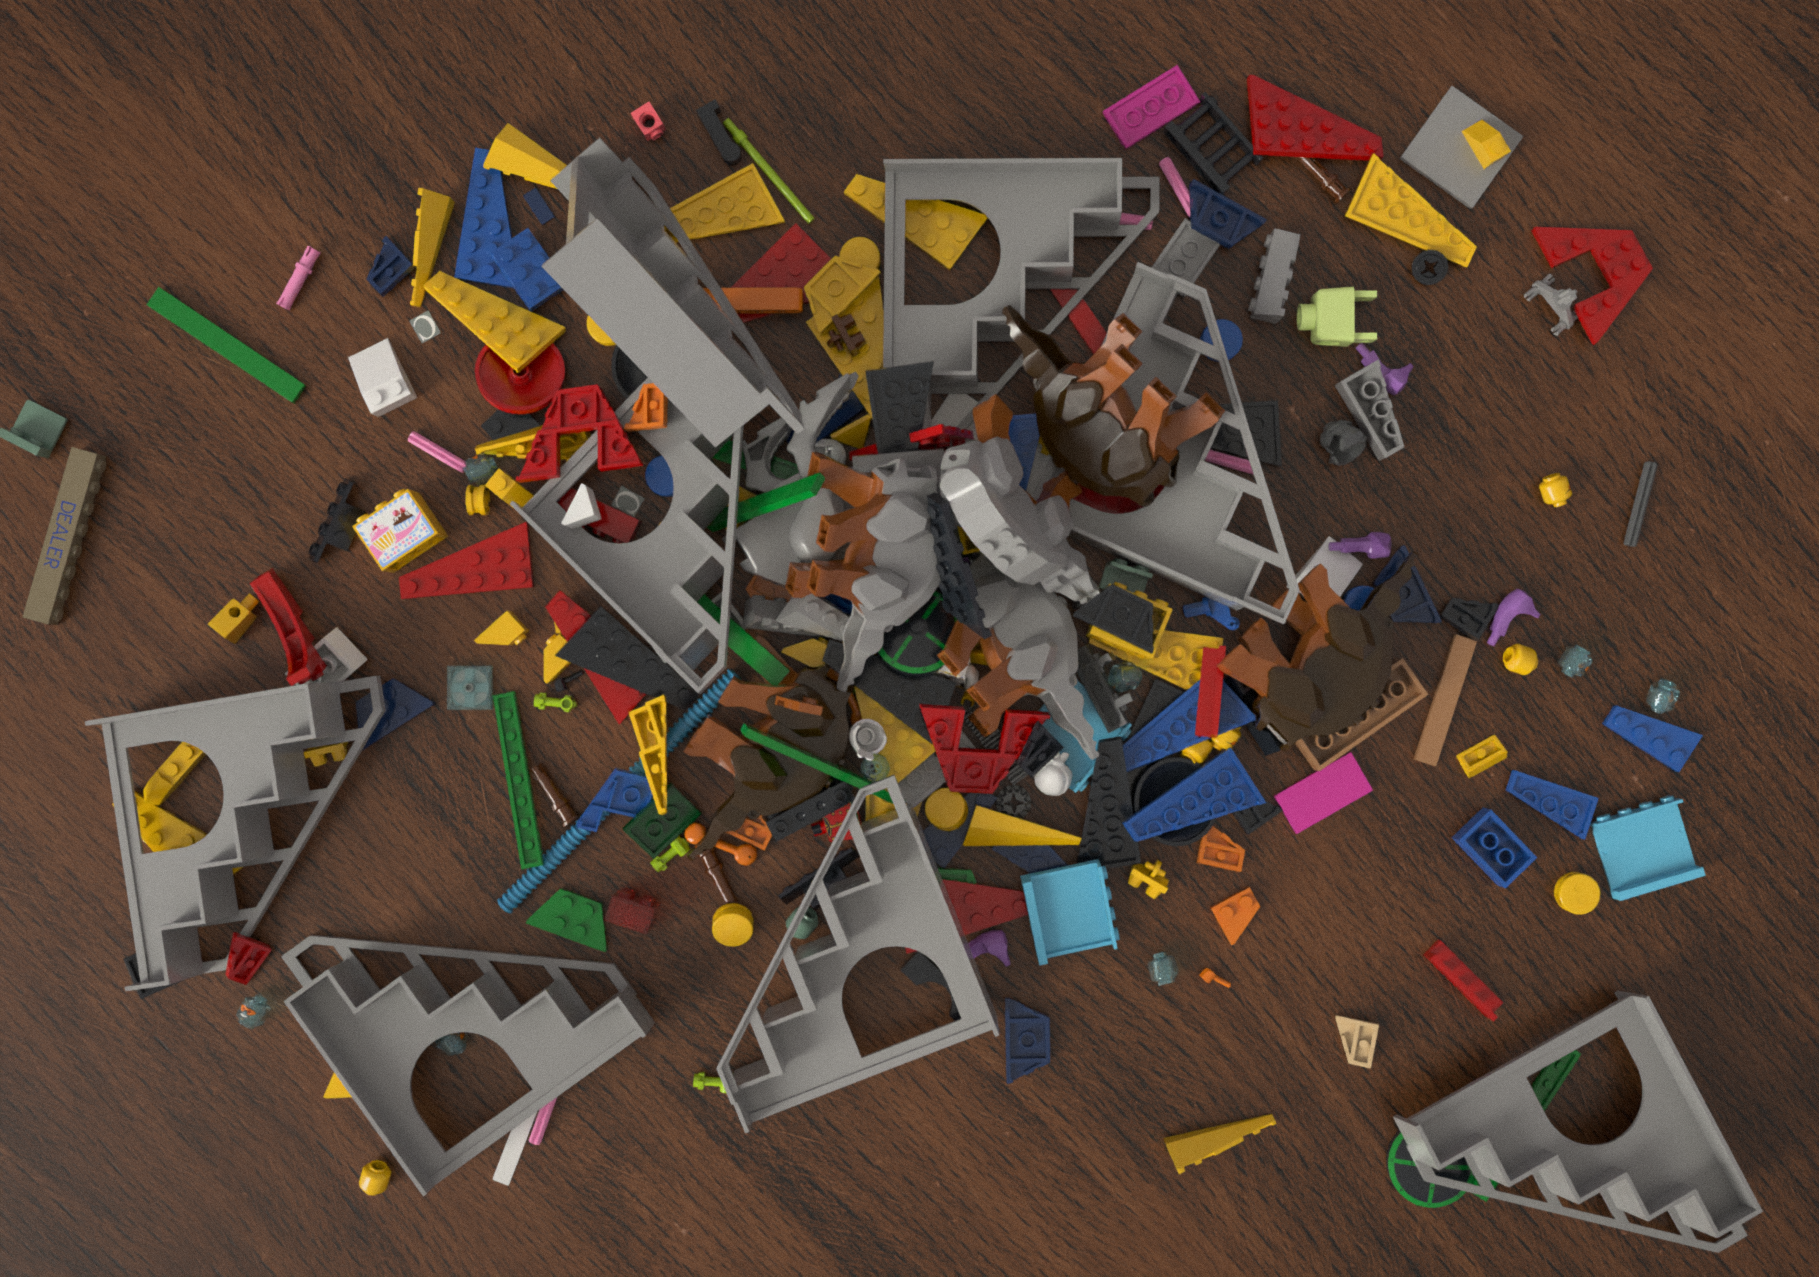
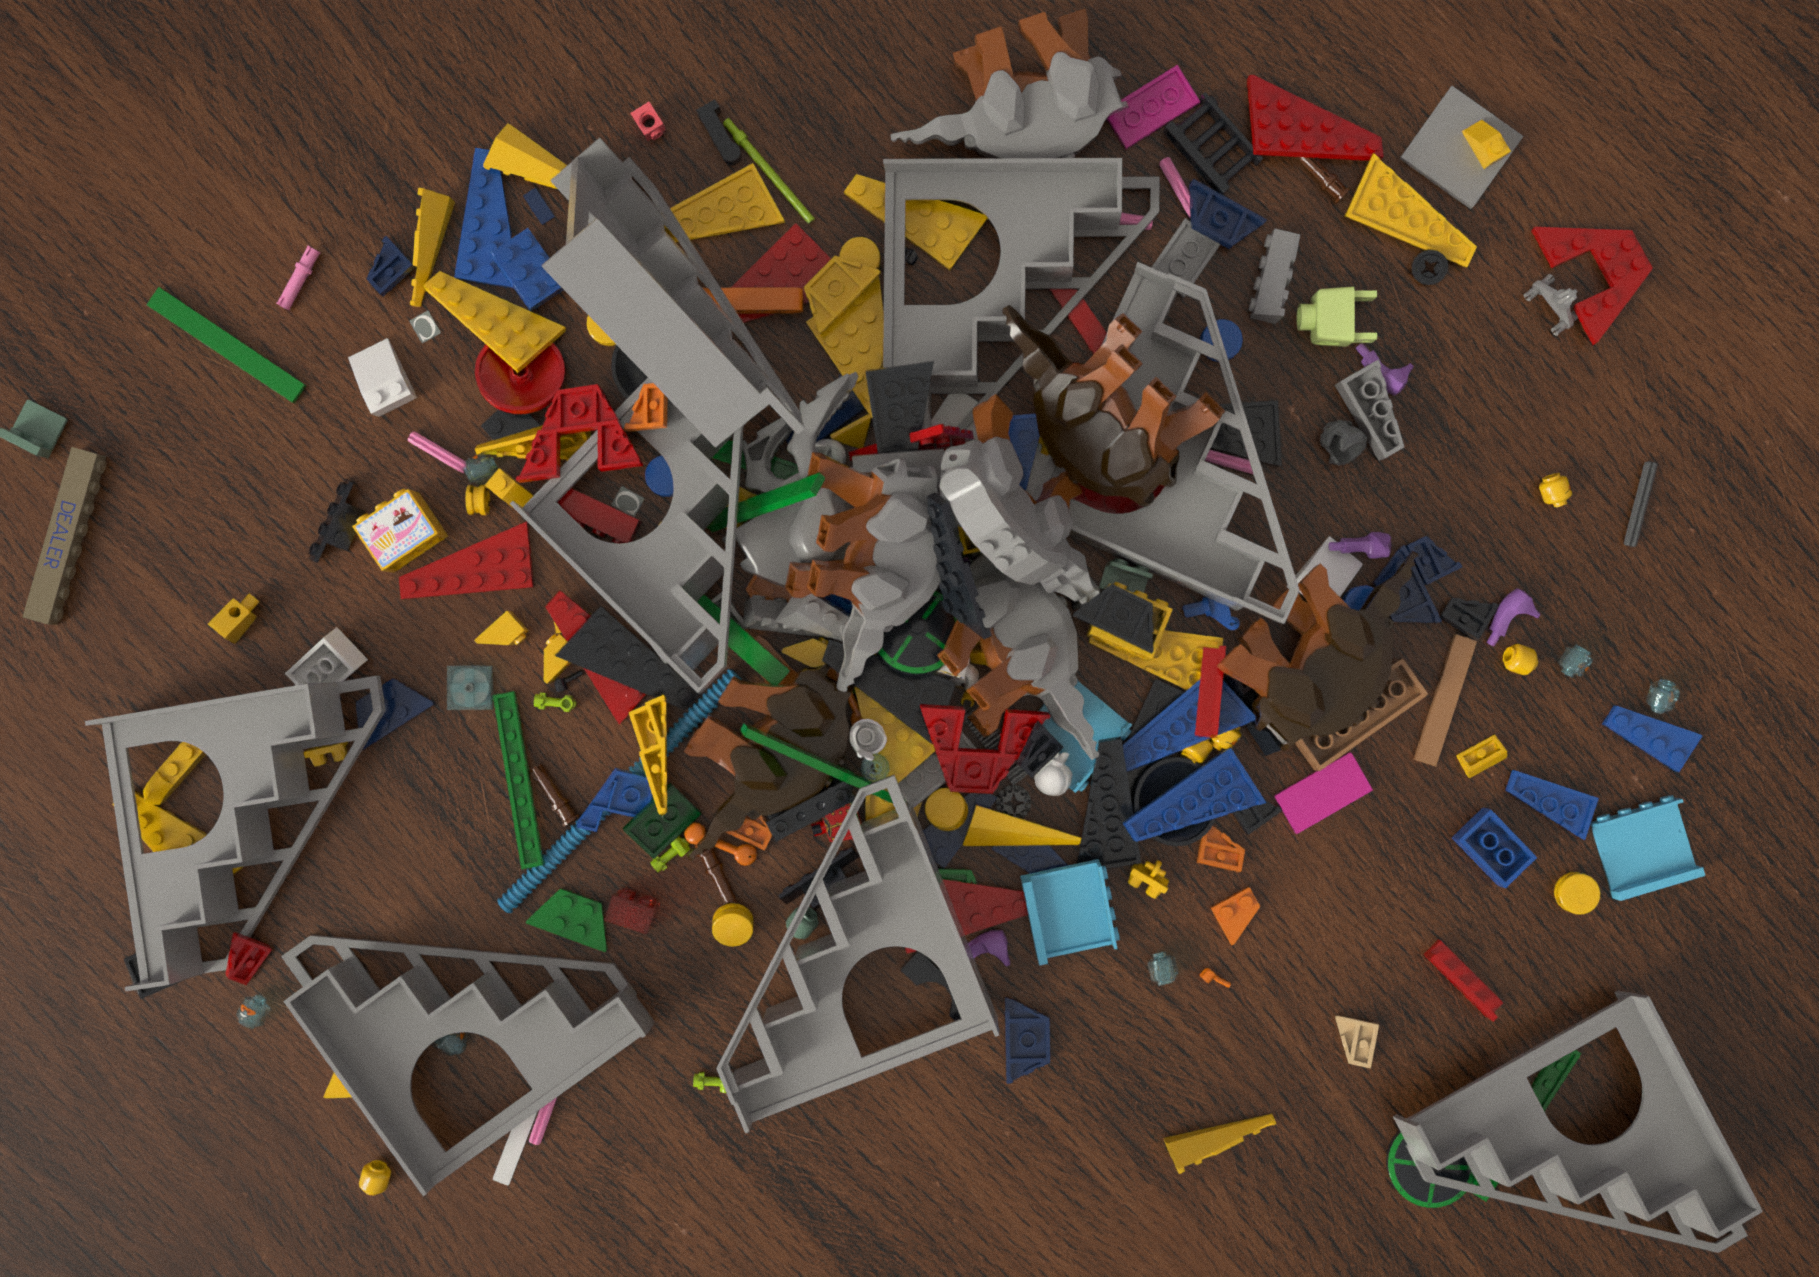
(285, 613): red arch -> none
(582, 509): white slope -> none
(807, 705): dark orange wing -> none
(852, 342): reddish brown hips -> none
(911, 256): none -> black hand
(1030, 111): none -> light grey animal
(1107, 703): dark grey hinge -> none
(1124, 676): clear light blue head -> none
(1431, 560): none -> dark blue wing

